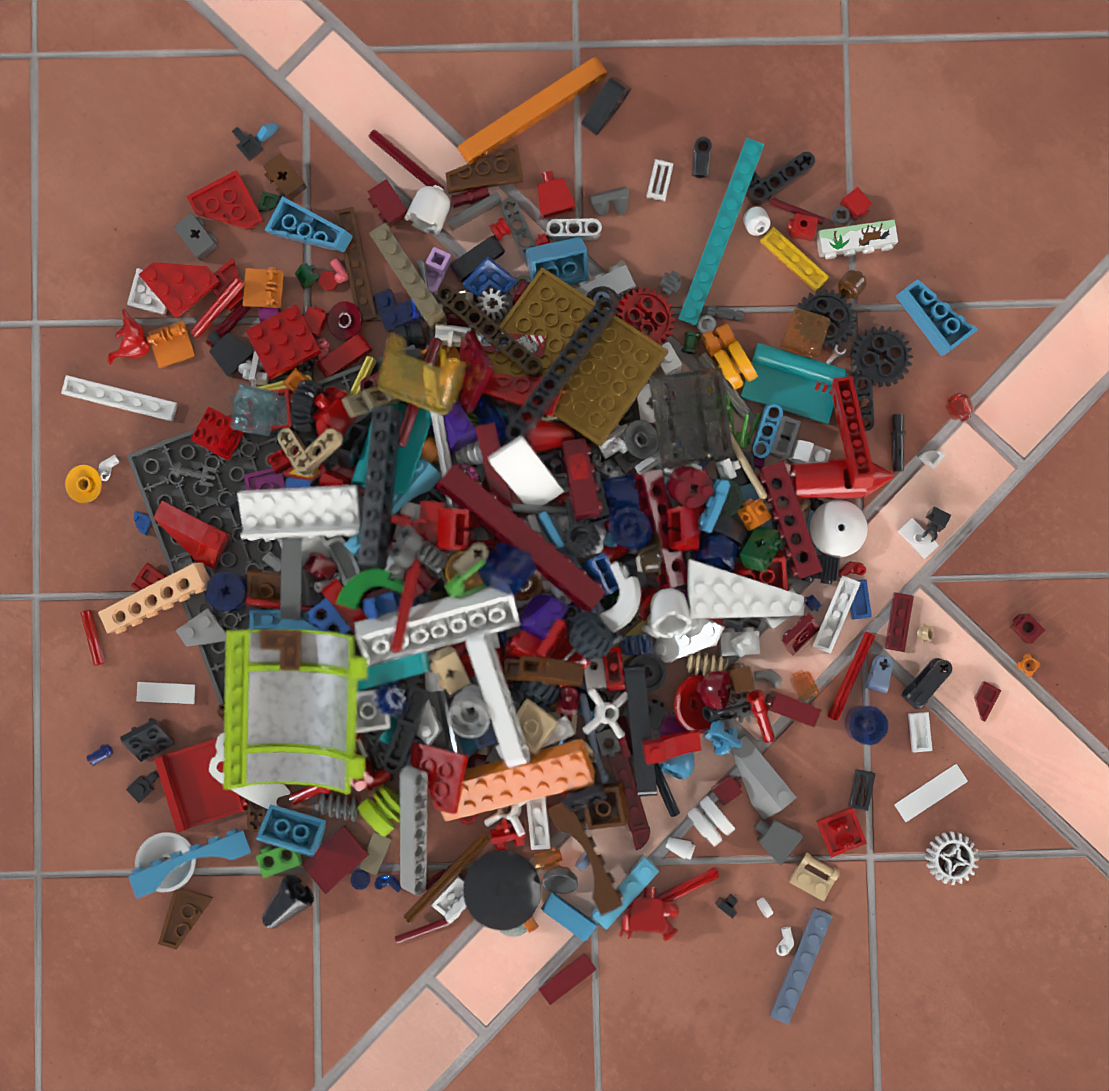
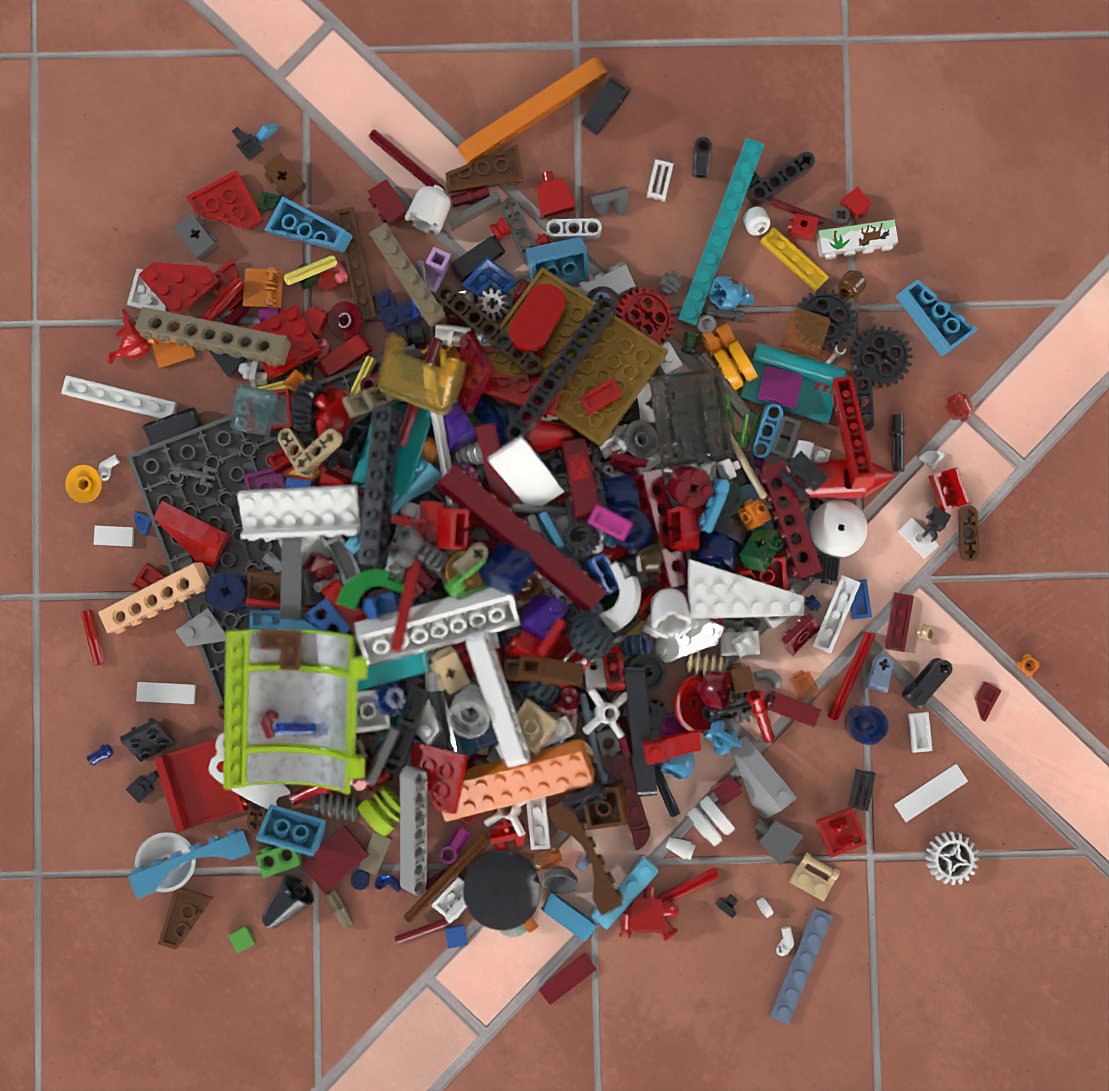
(114, 536): none -> white tile
(151, 318): none -> dark tan brick
(172, 425): none -> black beam
(216, 434): red bracket -> none
(241, 939): none -> bright green tile
(267, 722): none -> dark red arm
(295, 728): none -> clear blue pin
(310, 270): none -> light yellow axle
(339, 909): none -> dark tan axle
(381, 755): none -> dark grey tile
(455, 843): none -> magenta piece
(456, 936): none -> blue tile
(537, 317): none -> red tile
(600, 396): none -> red tile
(610, 523): none -> dark pink tile
(626, 462): none -> dark red tile
(709, 468): none -> white tile
(729, 292): none -> dark azure piece
(780, 386): none -> magenta tile
(807, 471): none -> black plate
(852, 567): red arm -> none
(948, 489): none -> red bracket
(961, 520): none -> reddish brown beam
(1034, 631): dark red brick -> none

